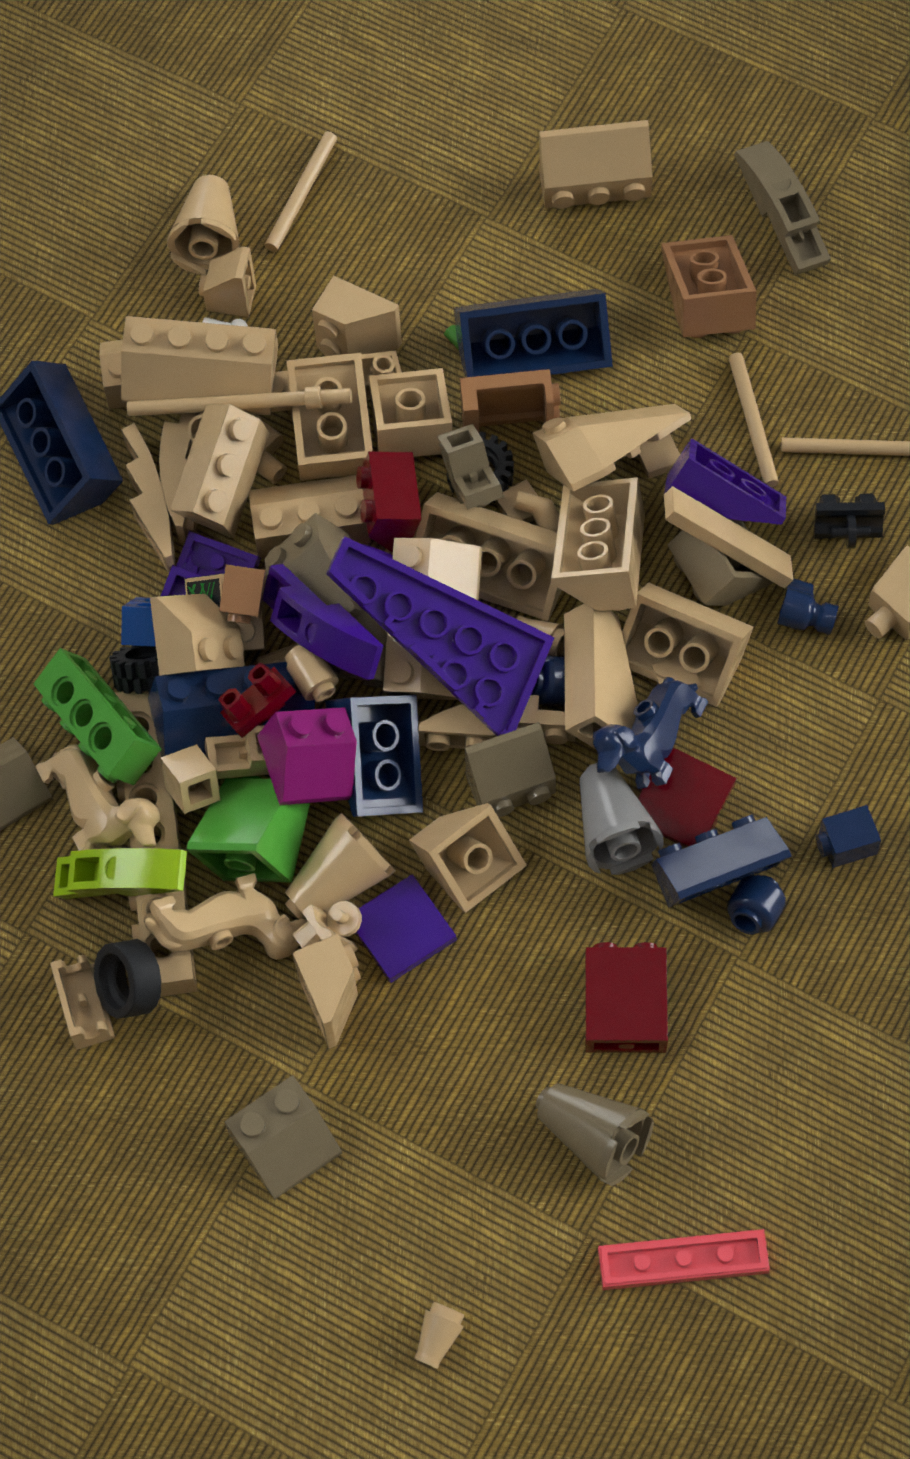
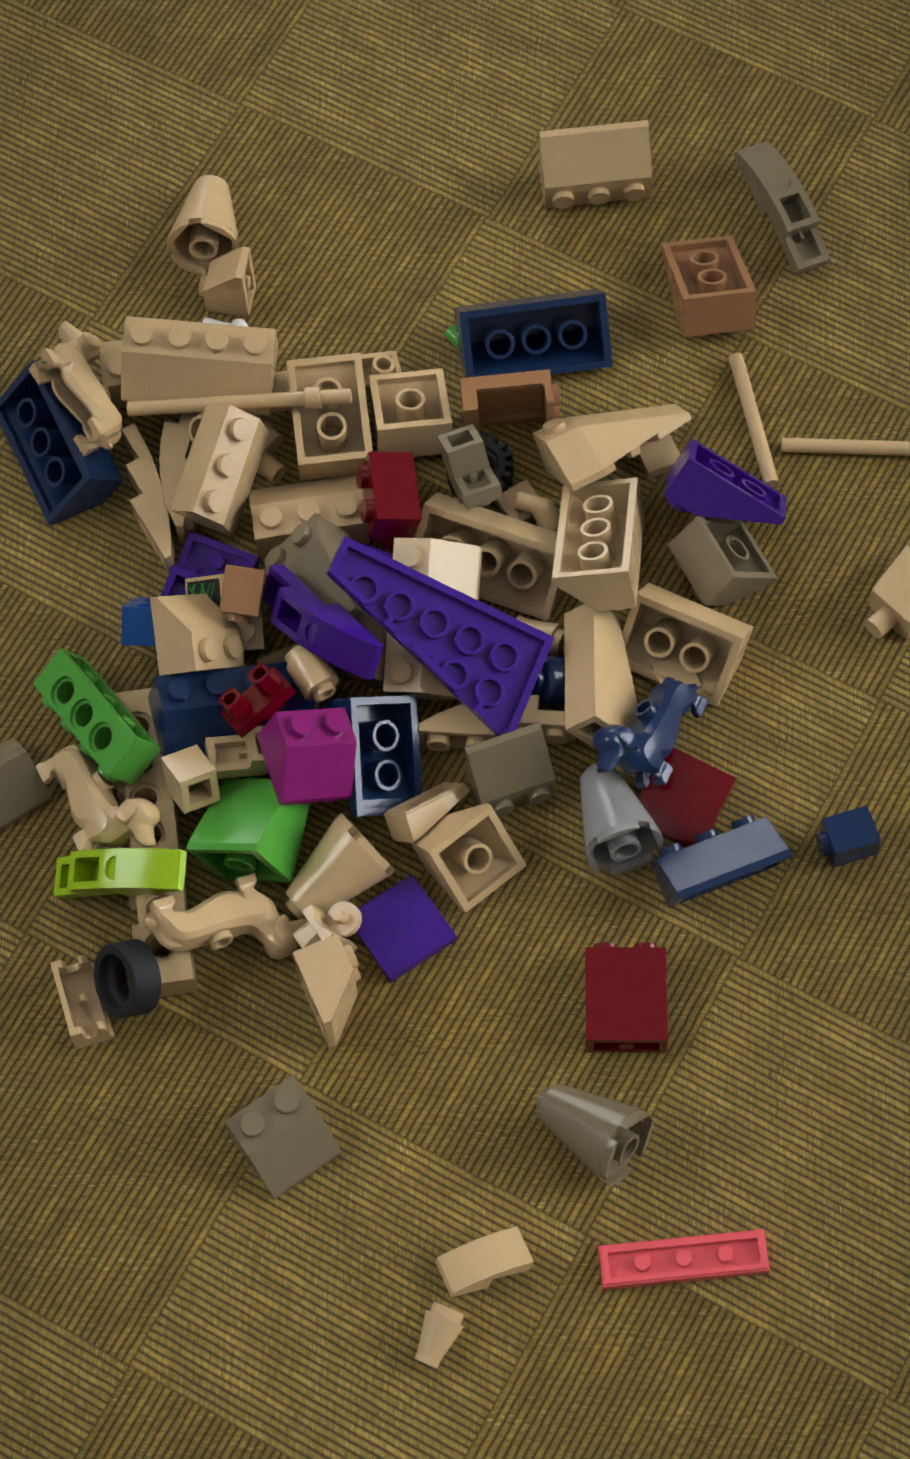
(79, 388): none -> tan animal
(134, 668): black tyre -> none
(301, 191): tan bar -> none
(355, 321): tan slope -> none
(417, 815): none -> tan slope
(482, 1260): none -> tan slope
(728, 537): tan tile -> none
(756, 904): dark blue head -> none
(802, 611): dark blue piece -> none
(849, 519): black hips -> none

